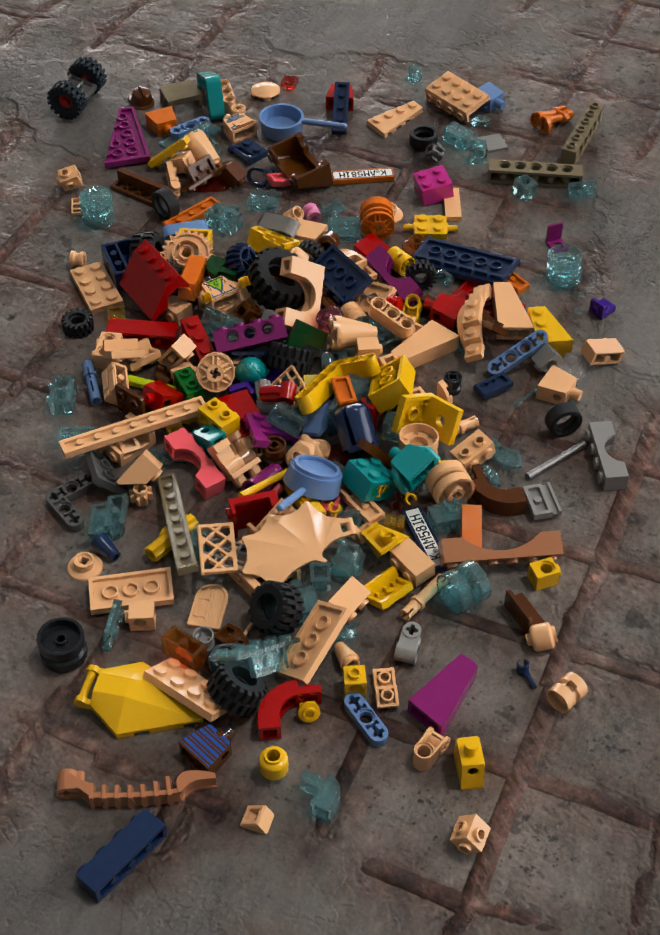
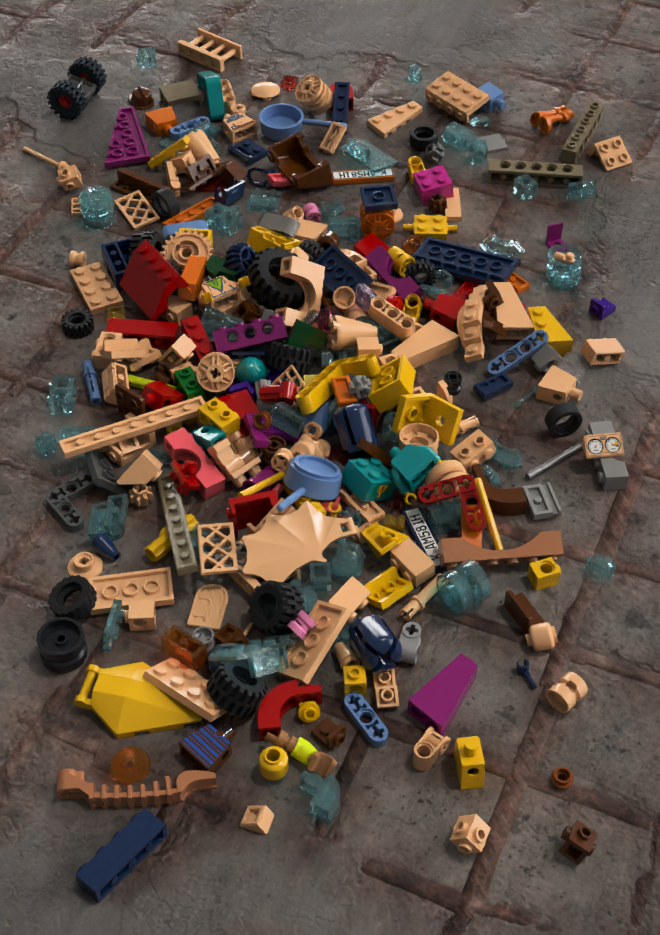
(45, 443): none -> clear light blue gear
(61, 165): none -> light nougat piece
(64, 589): none -> black tyre
(136, 771): none -> clear orange piece
(144, 220): none -> light nougat window
(146, 62): none -> clear light blue brick
(185, 476): none -> red hips
(207, 58): none -> light nougat fence
(230, 194): none -> dark blue hinge
(257, 420): none -> dark orange plate
(281, 464): none -> light nougat wheel
(302, 624): none -> bright pink wheel
(304, 752): none -> medium nougat piece
(312, 316): none -> clear smoke pin
(314, 94): none -> light nougat wheel
(318, 428): none -> light nougat bush
(329, 733): none -> reddish brown bracket
(335, 138): none -> light nougat tile
(344, 297): none -> light nougat wheel
(360, 386): none -> light grey gear
(364, 295): none -> piece
(368, 155): none -> clear light blue bracket
(375, 643): none -> dark blue cylinder
(378, 198): none -> dark blue plate
(414, 165): none -> yellow piece
(432, 289): none -> clear light blue wheel
(437, 203): none -> reddish brown gear
(464, 494): none -> red beam
(488, 515): none -> yellow bar
(493, 296): none -> reddish brown bracket
(496, 245): none -> clear light blue tile
(562, 772): none -> dark orange plate
(564, 258): none -> light nougat arm
(577, 842): none -> reddish brown brick
(600, 567): none -> clear light blue head
(603, 445): none -> slope
(611, 153): none -> light nougat bracket

